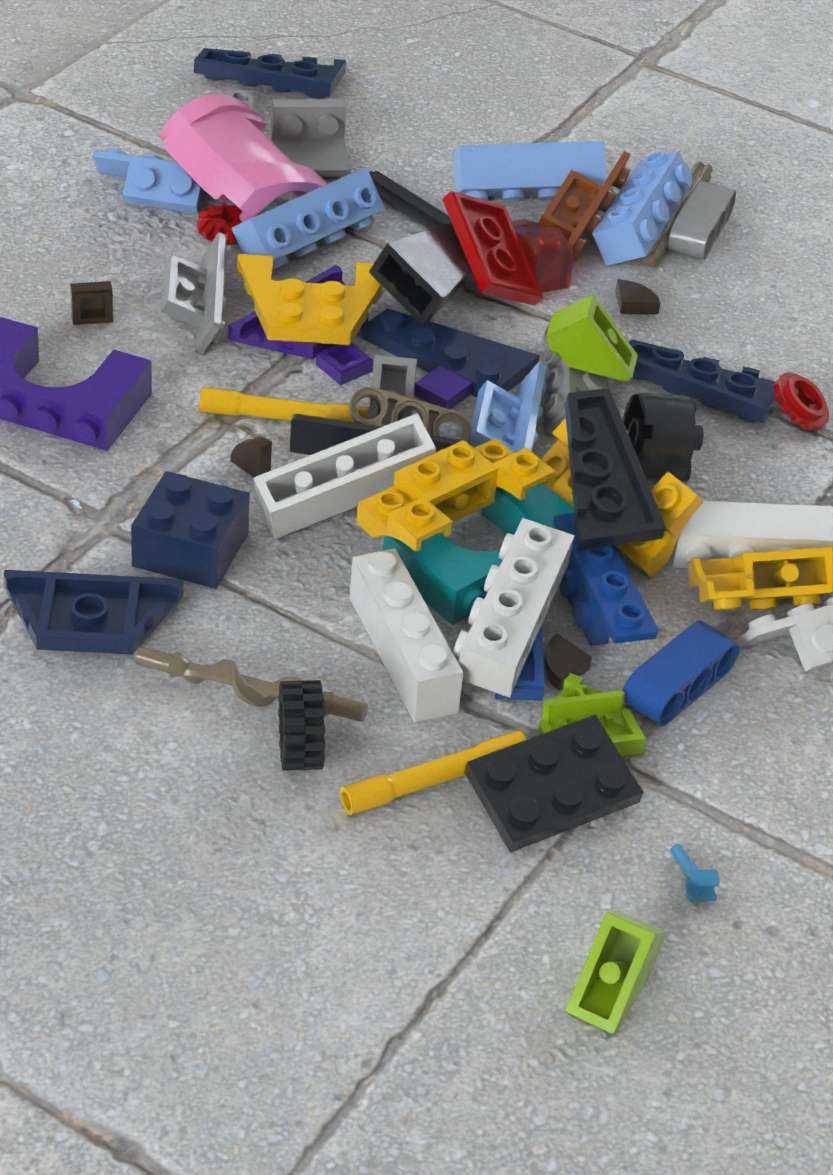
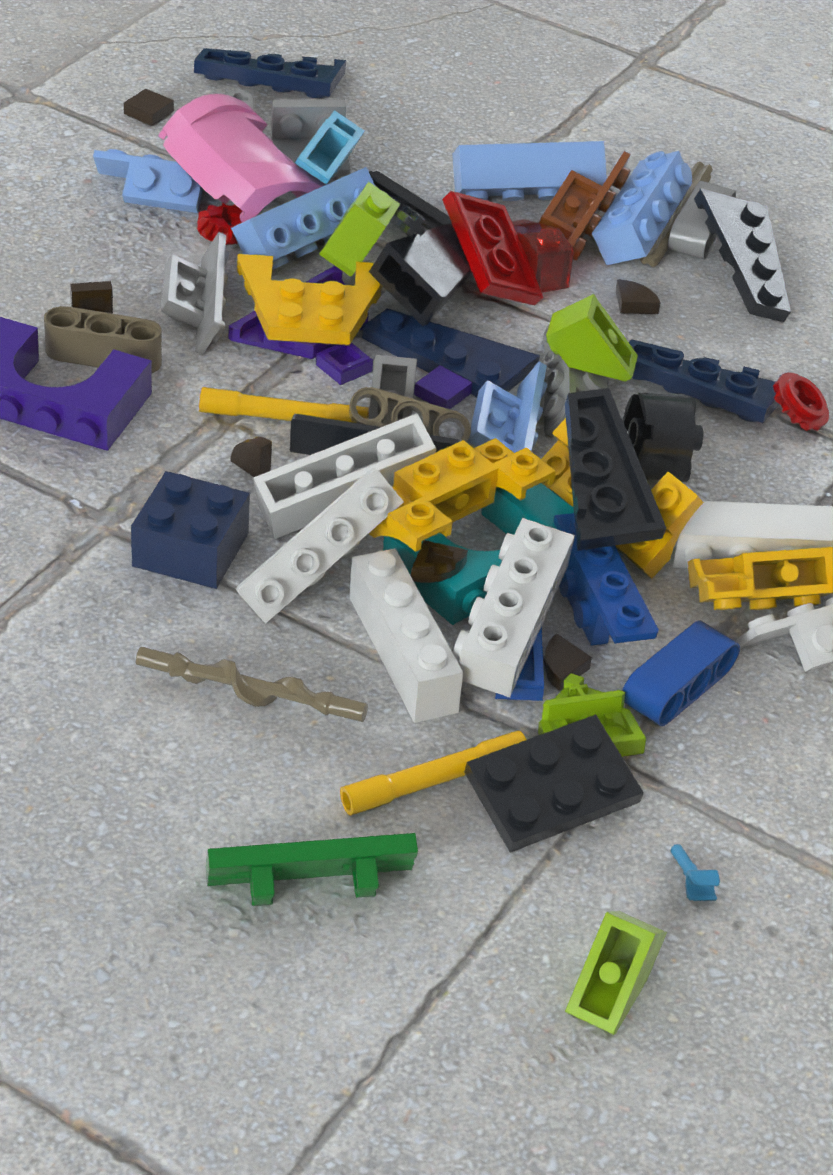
(90, 609): dark blue wing -> none
(91, 335): none -> dark tan beam
(148, 107): none -> dark brown tile
(301, 725): black tyre -> none
(311, 859): none -> green hinge
(319, 545): none -> white bracket
(330, 147): none -> medium azure slope
(359, 228): none -> lime slope
(408, 221): none -> black axle
(437, 562): none -> dark brown tile
(750, 249): none -> wing

